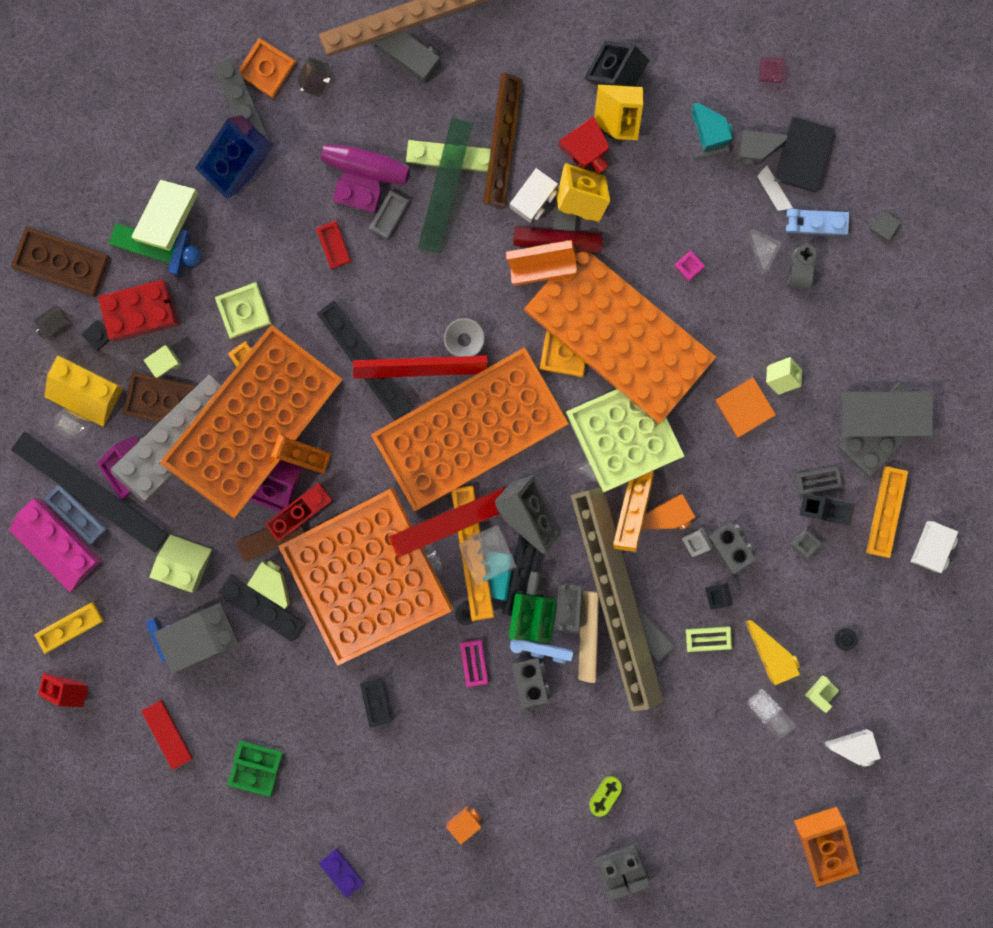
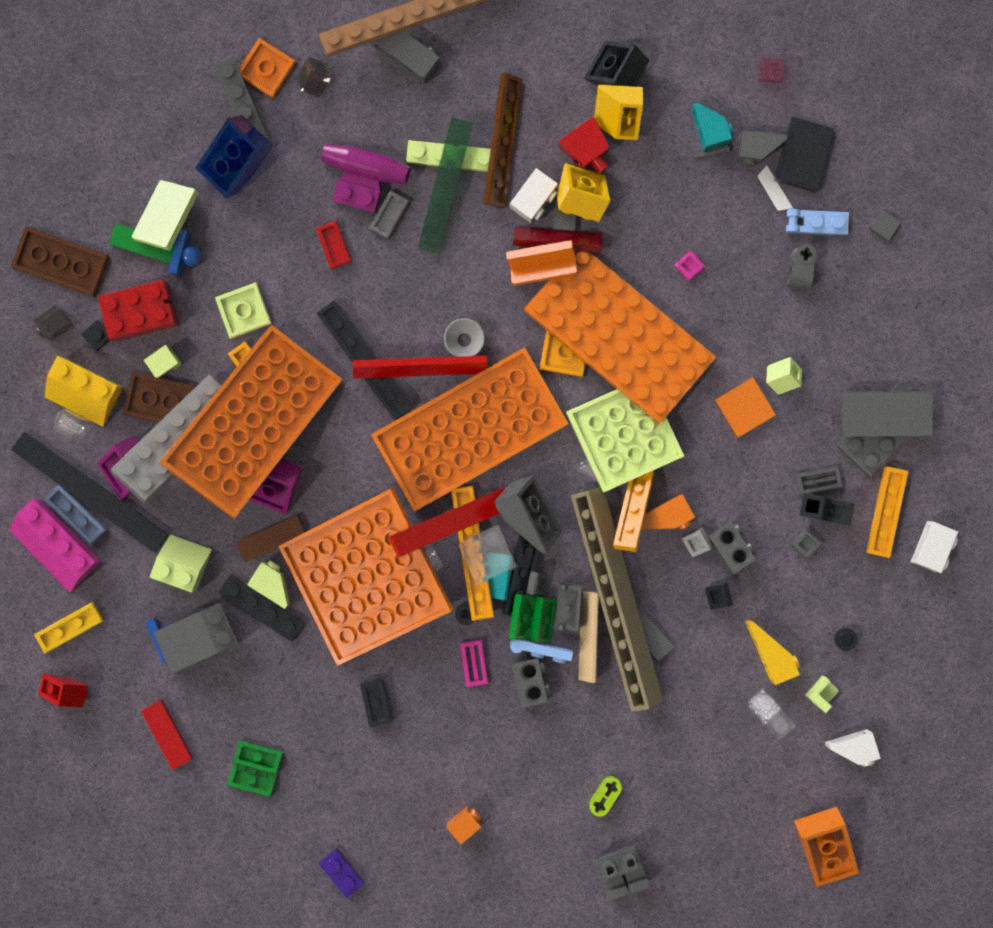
(299, 512): red slope -> none
(301, 454): orange tile -> none
(689, 640): yellowish green tile -> none
(763, 249): clear slope -> none

